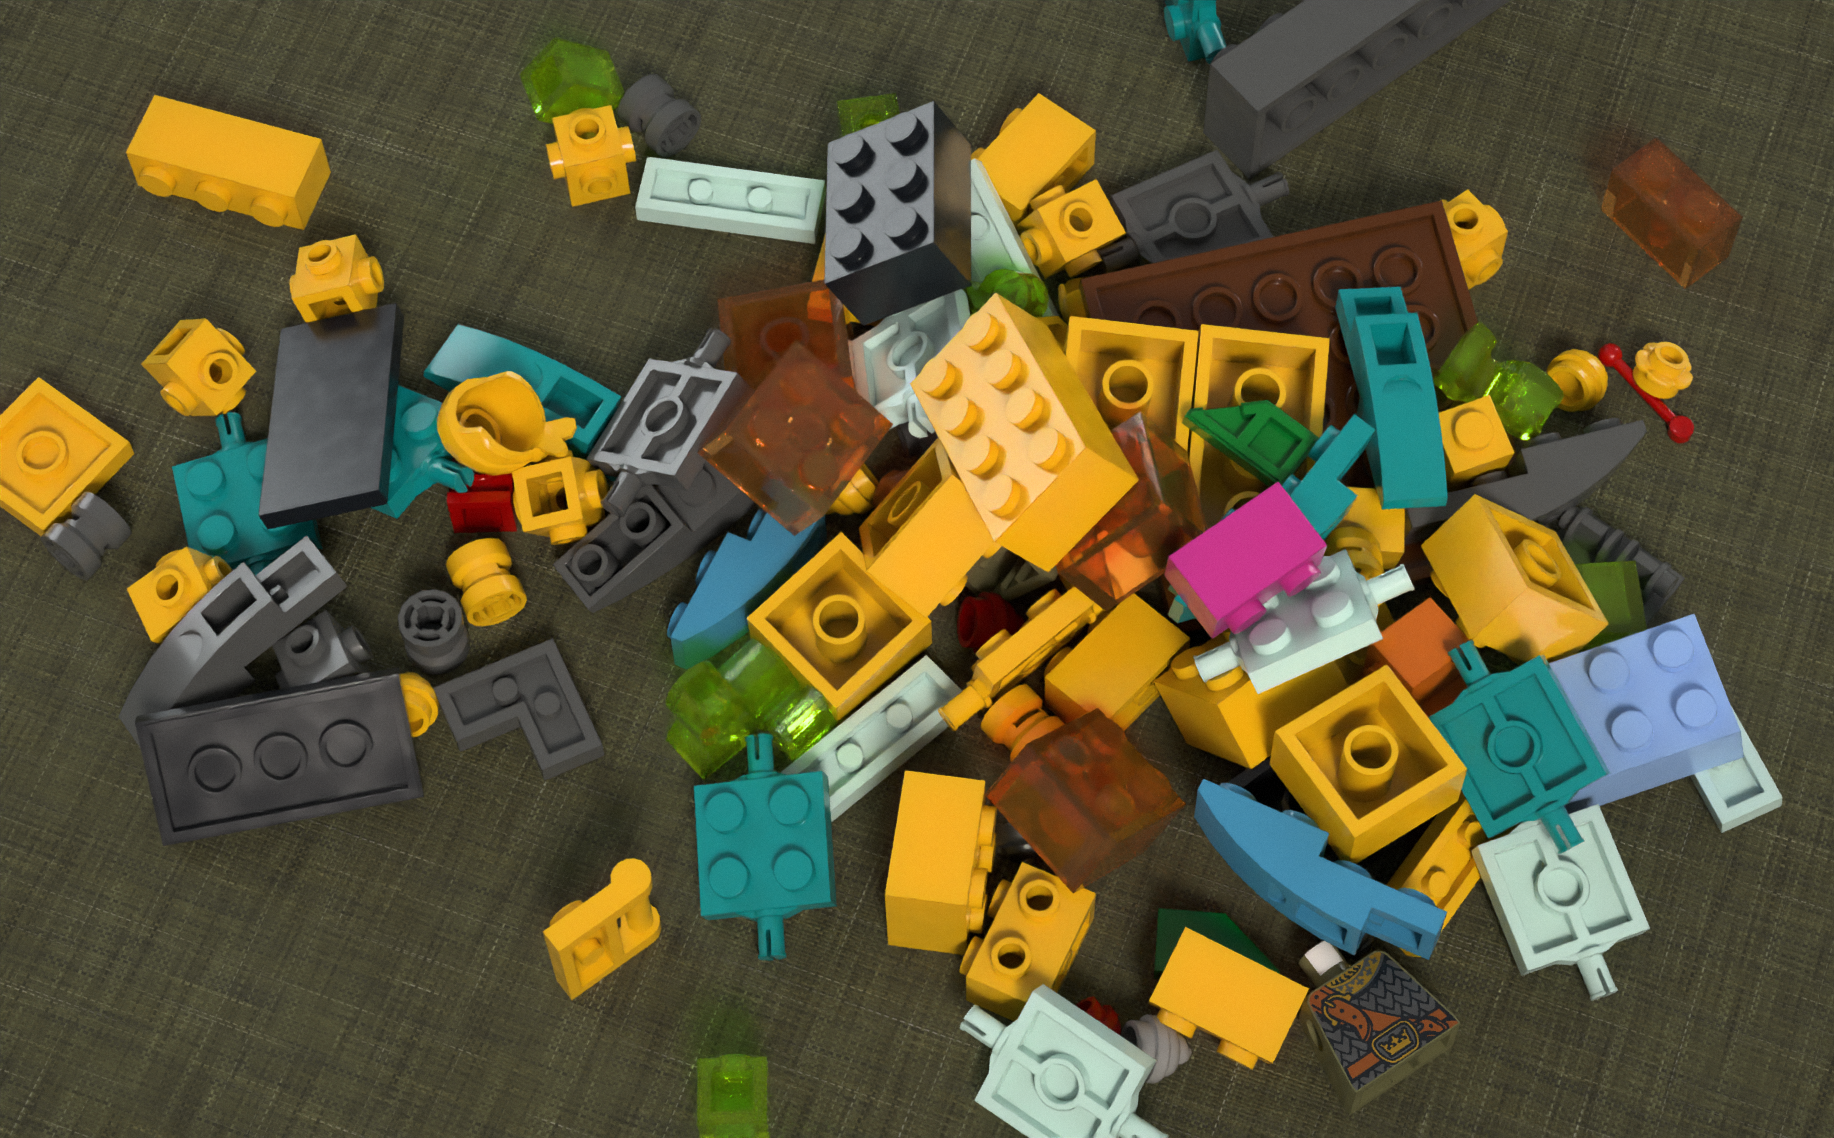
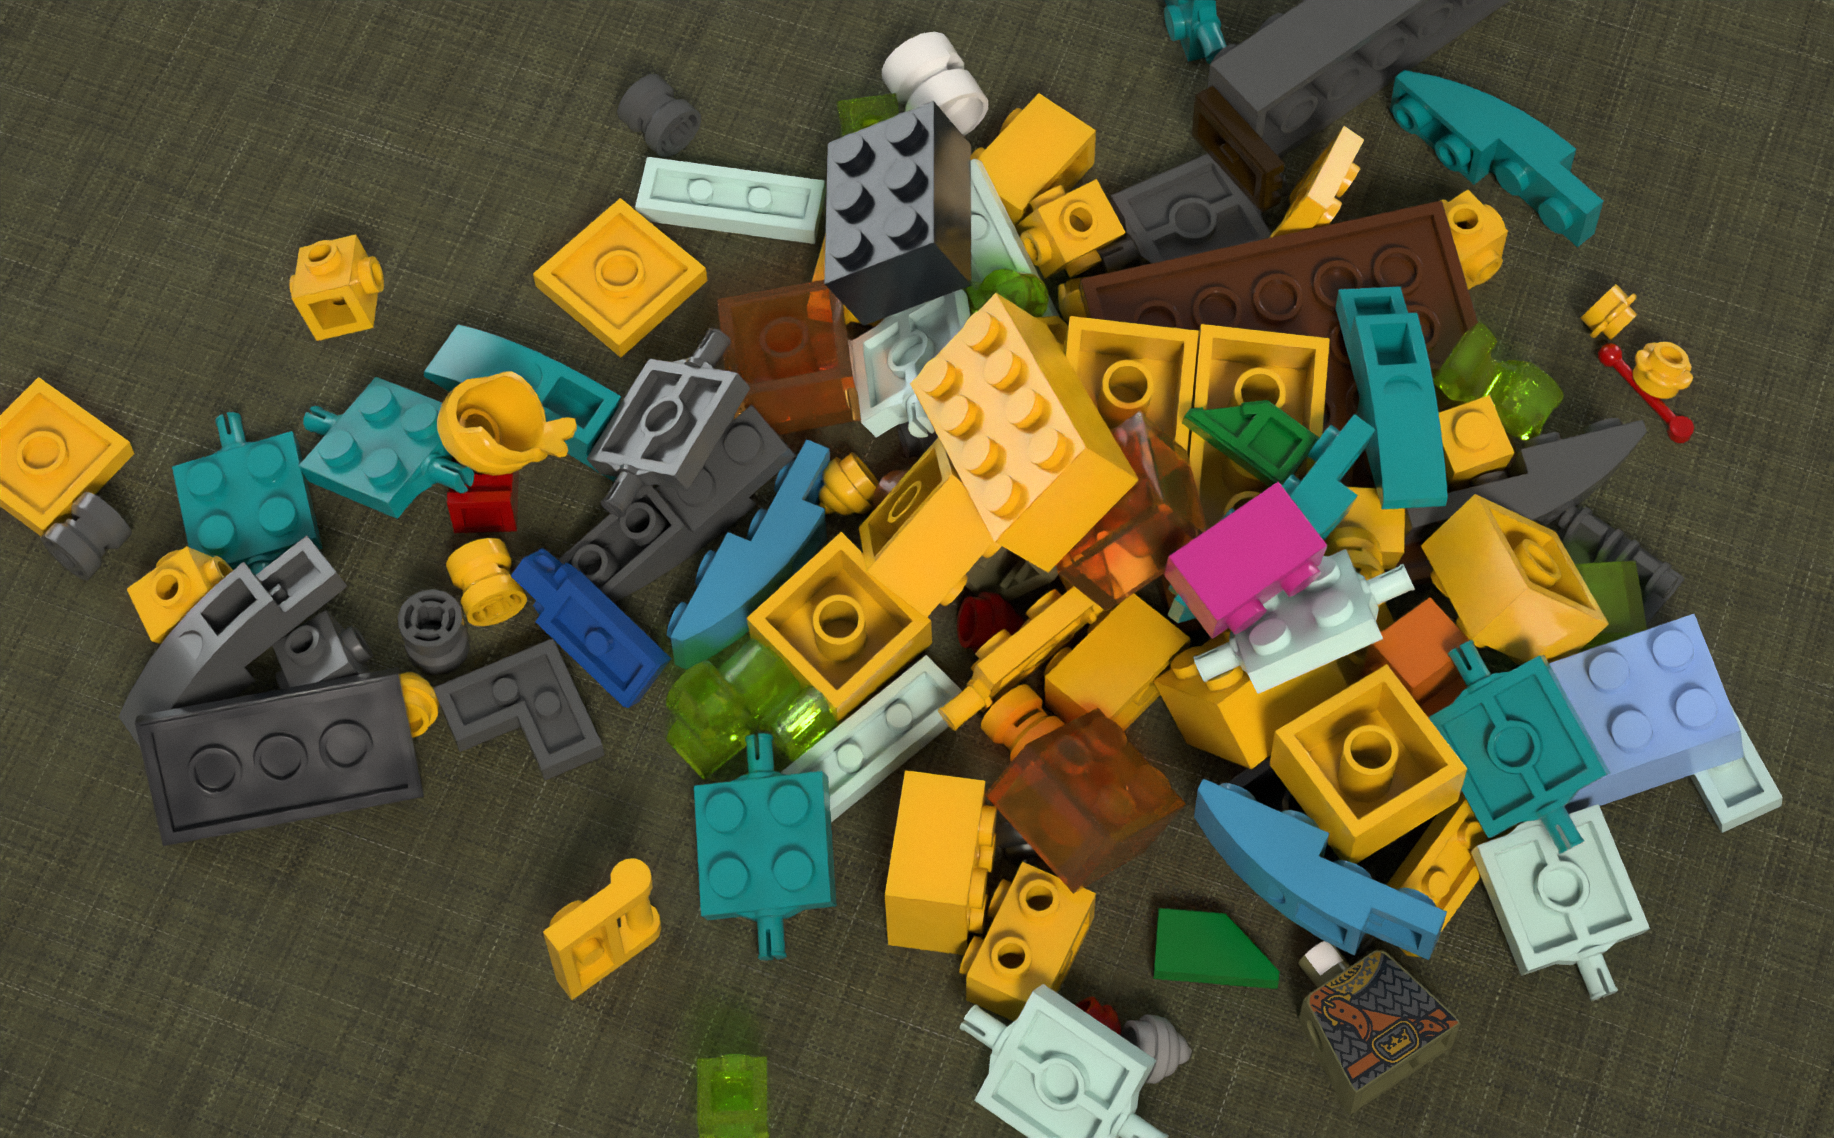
(200, 369): yellow brick -> none
(228, 163): yellow brick -> none
(332, 417): black tile -> none
(541, 495): yellow brick -> none
(570, 78): clear neon green brick -> none
(591, 154): yellow brick -> none
(591, 627): none -> blue hinge
(620, 277): none -> yellow plate
(795, 438): clear orange brick -> none
(930, 71): none -> white wheel
(1227, 998): yellow brick -> none
(1237, 148): none -> dark brown tile
(1315, 192): none -> yellow plate
(1487, 135): none -> teal slope
(1580, 378): yellow plate -> none
(1610, 313): none -> yellow plate
(1671, 213): clear orange brick -> none

